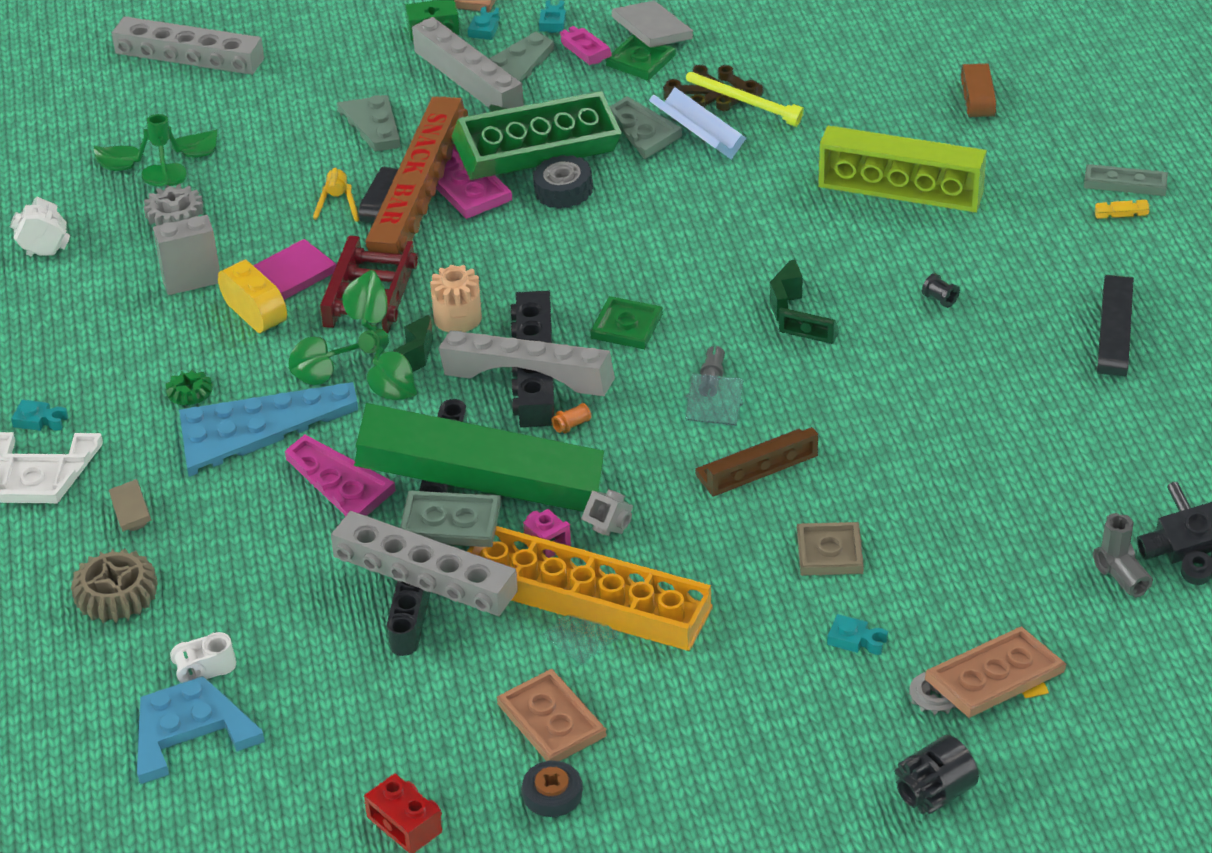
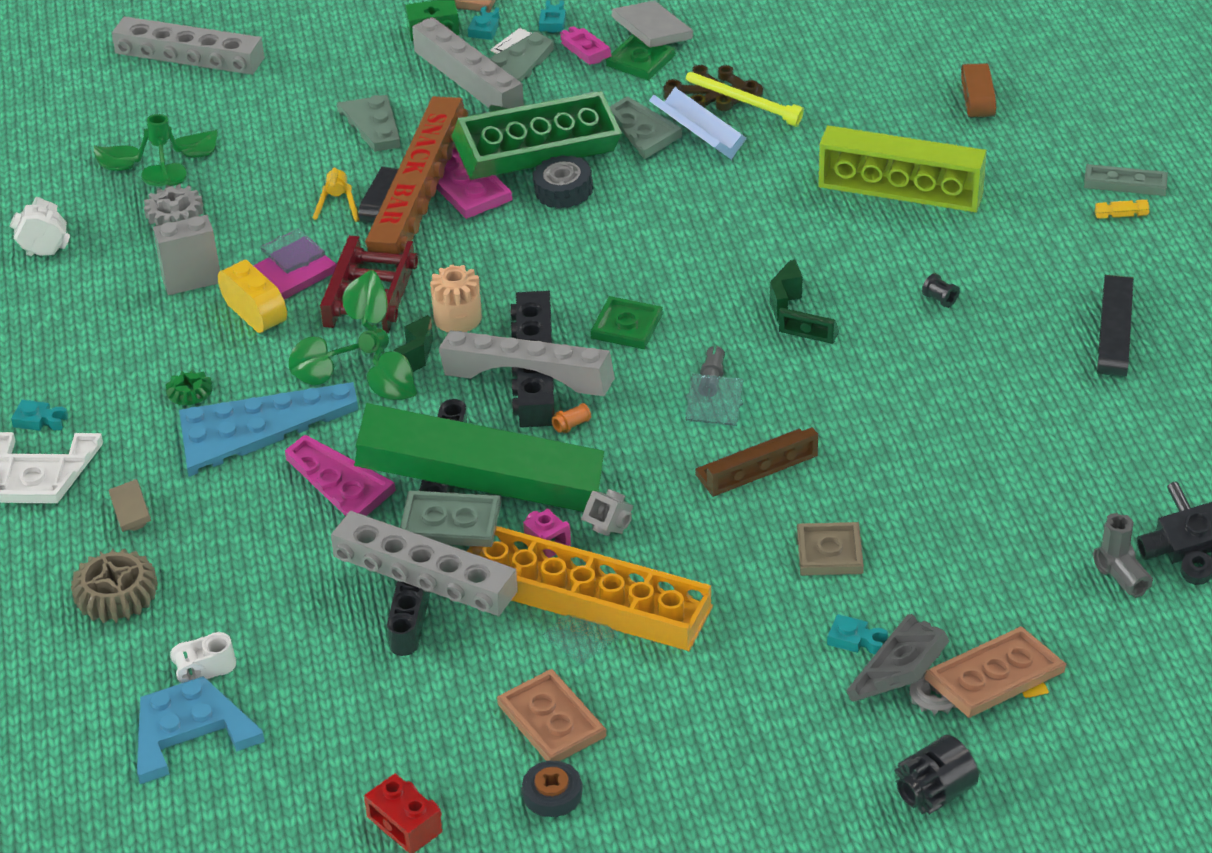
(292, 250): none -> clear light blue piece
(516, 36): none -> white sticker
(900, 659): none -> dark grey wing

